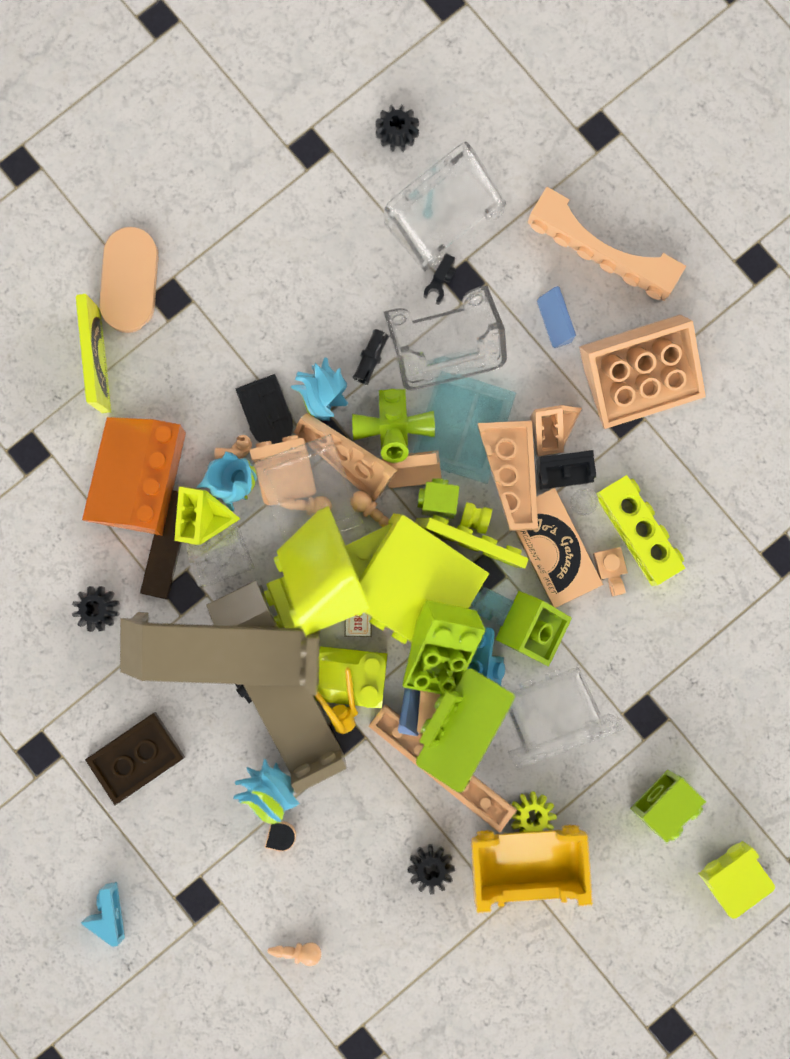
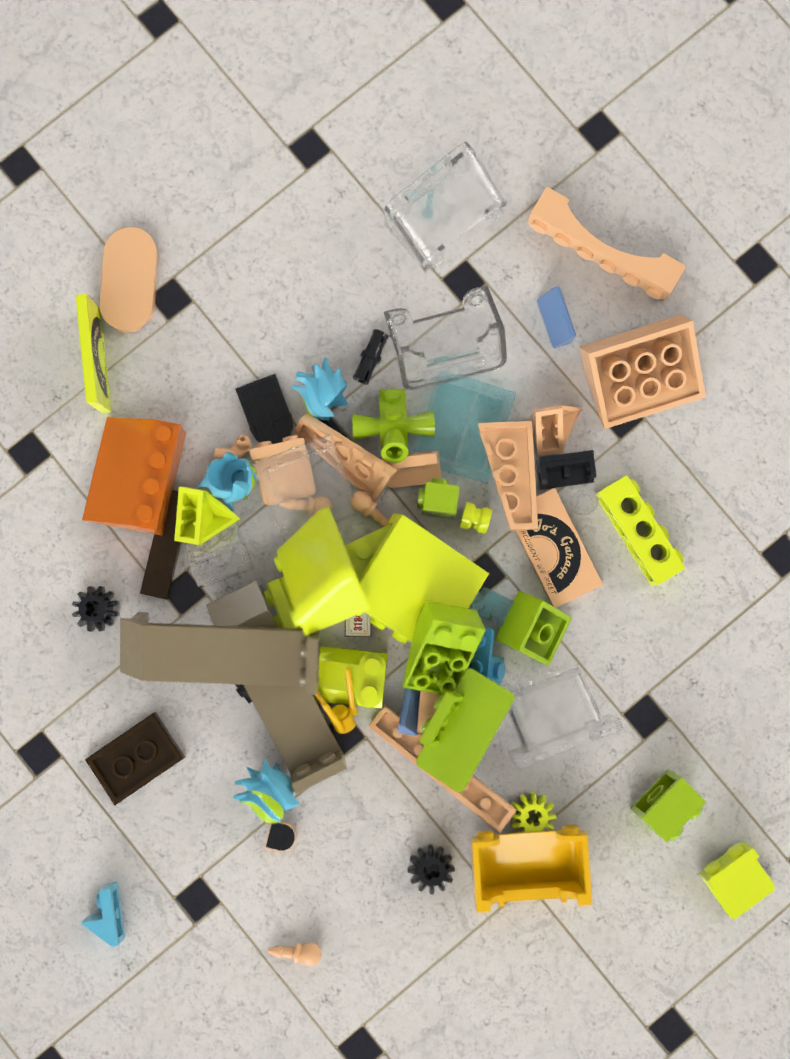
(387, 130): black gear -> none
(444, 273): black plate -> none
(488, 545): neon yellow wing -> none
(610, 566): light nougat plate -> none

